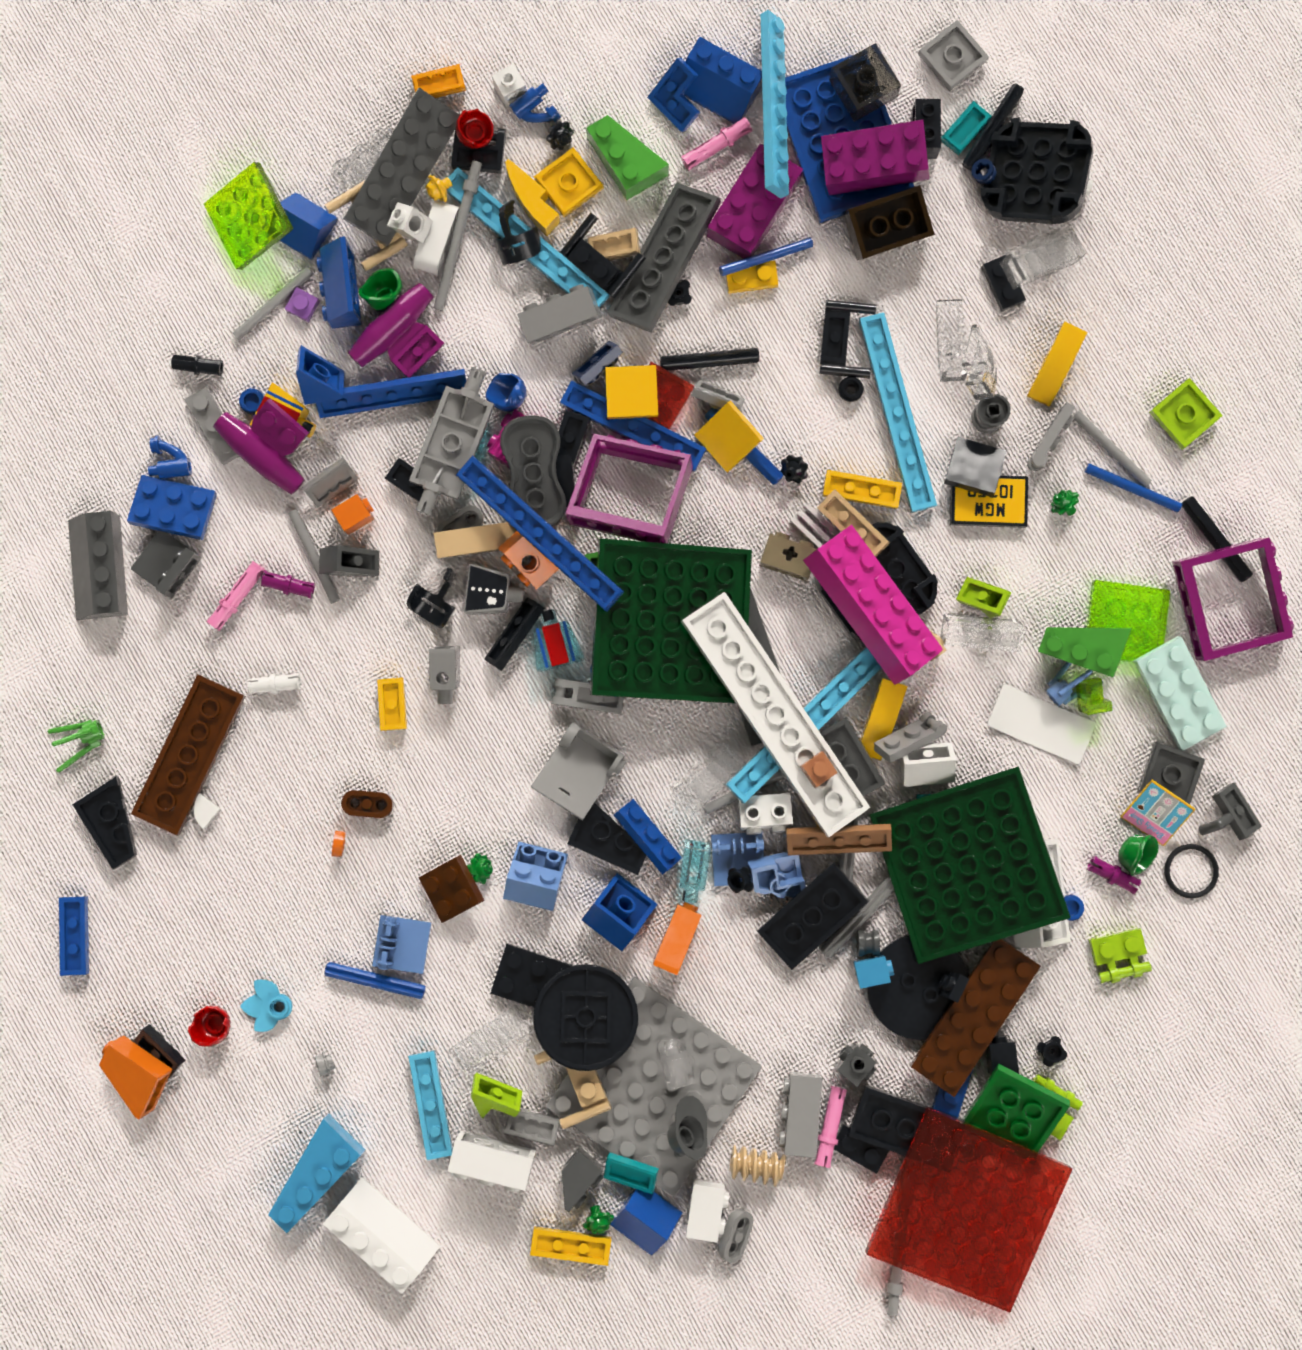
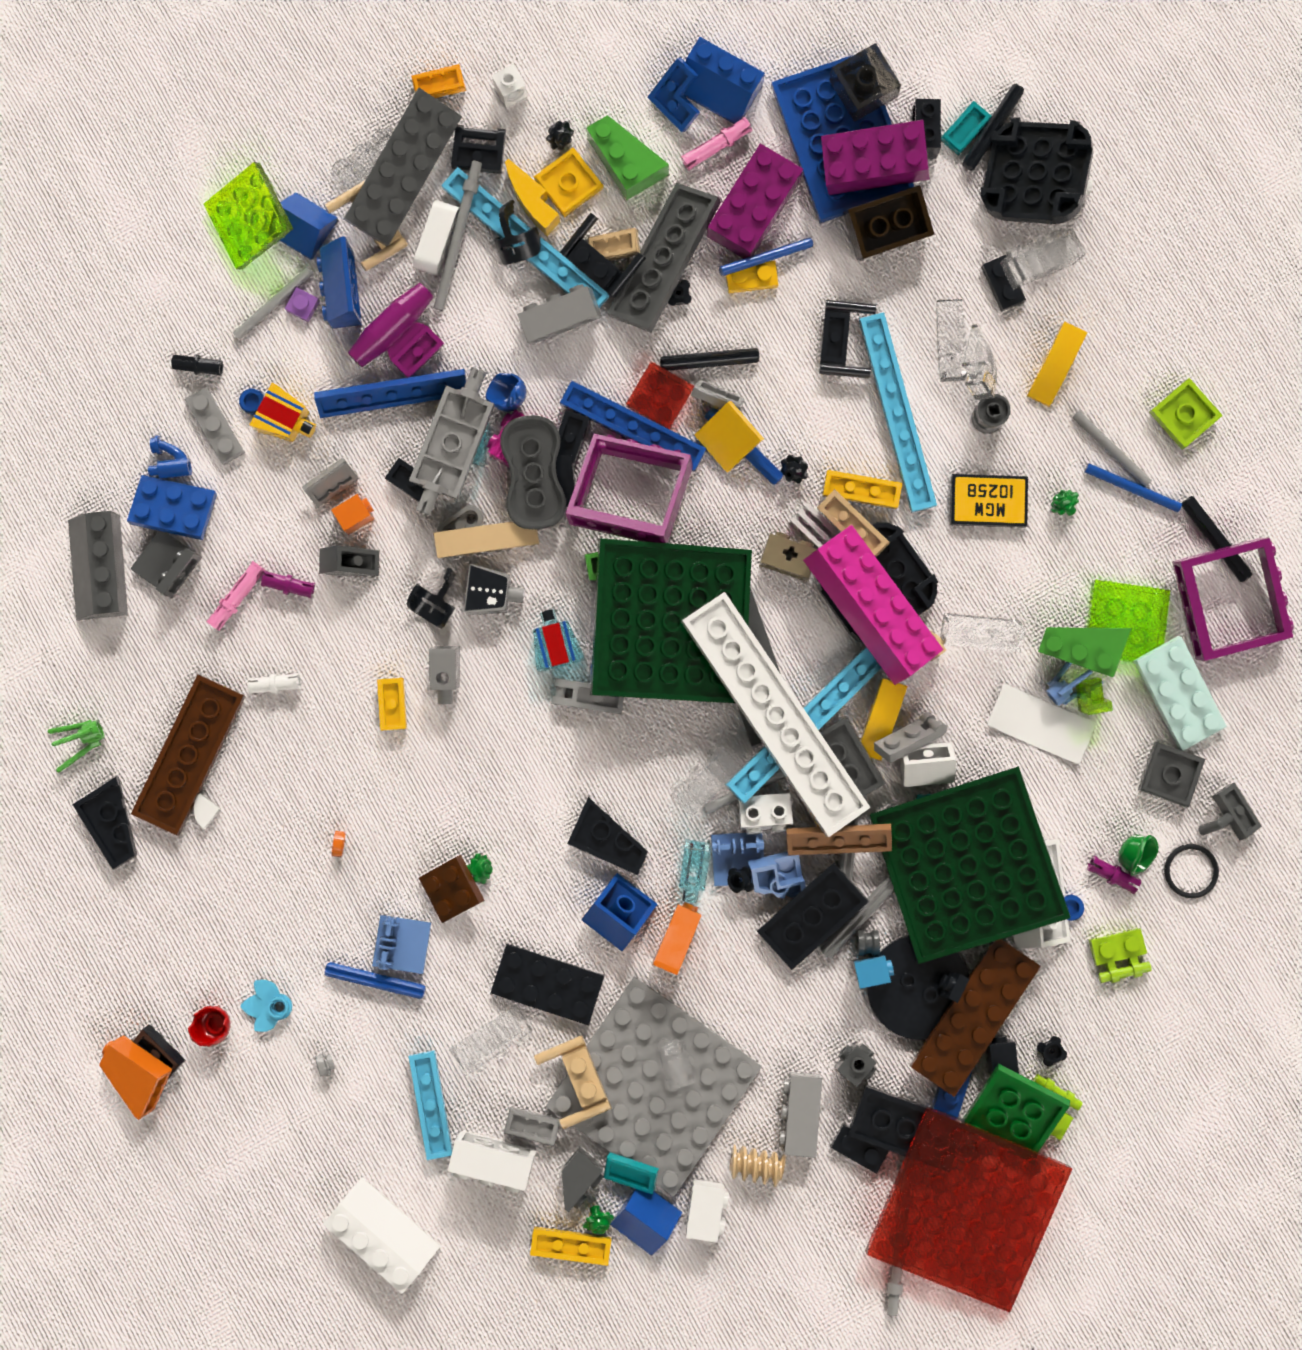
(73, 935): blue plate -> none
(266, 443): magenta plate -> none
(313, 555): light grey bar -> none
(318, 378): blue slope -> none
(320, 1166): dark azure wedge -> none
(368, 804): reddish brown plate -> none
(381, 288): green helmet -> none
(410, 222): white brick -> none
(438, 188): yellow plant -> none
(474, 129): red hair -> none
(494, 1094): lime slope -> none
(514, 633): black tile -> none
(529, 100): blue plant -> none
(534, 573): orange brick -> none
(535, 876): medium blue slope -> none
(540, 533): blue tile -> none
(580, 768): light grey door -> none
(585, 1017): black plate -> none
(604, 357): dark blue plate -> none
(631, 392): yellow tile -> none
(647, 836): blue plate -> none
(689, 1131): dark grey piece -> none
(735, 1235): light grey plate -> none
(774, 104): medium azure plate -> none
(818, 769): nougat plate -> none
(830, 1127): bright pink pin -> none
(854, 382): black plate -> none
(953, 55): light grey plate -> none
(975, 467): tile -> none
(977, 174): dark blue bush -> none
(983, 596): lime slope -> none
(1051, 439): light grey plate -> none
(1157, 812): piece -> none

